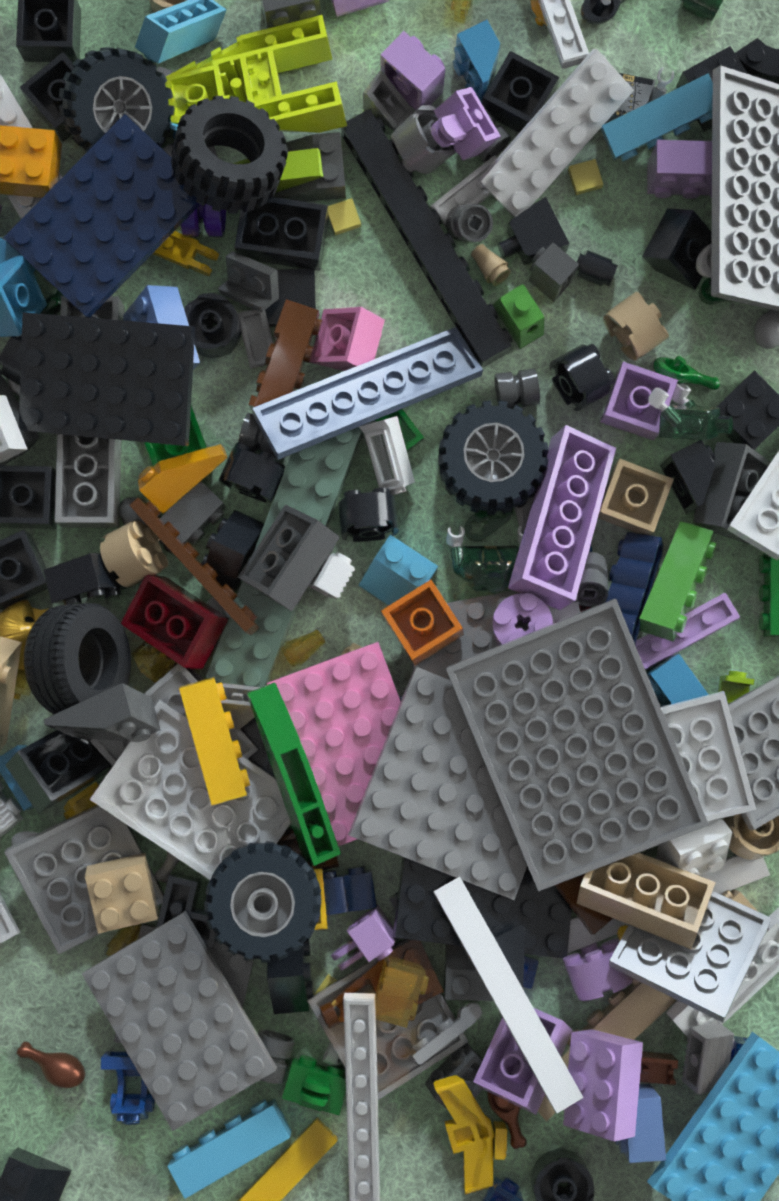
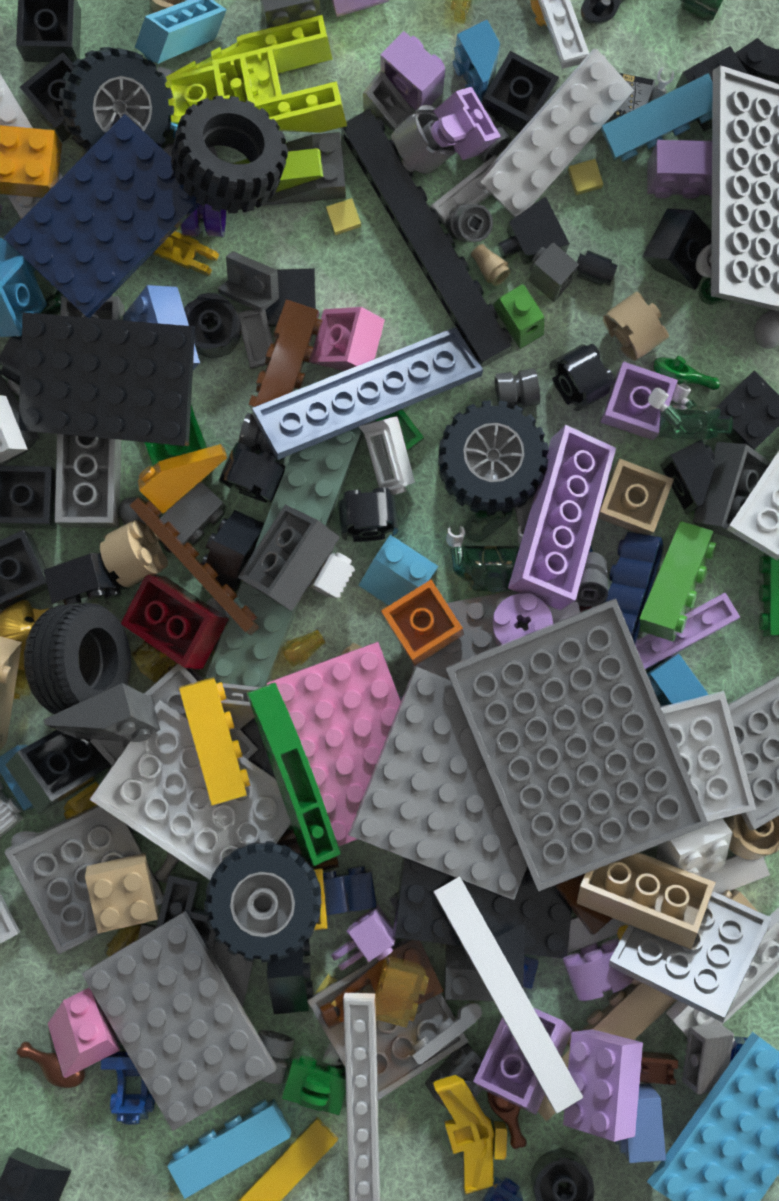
(81, 1033): none -> bright pink slope
(284, 233): black brick -> none
(734, 685): lime bracket -> none

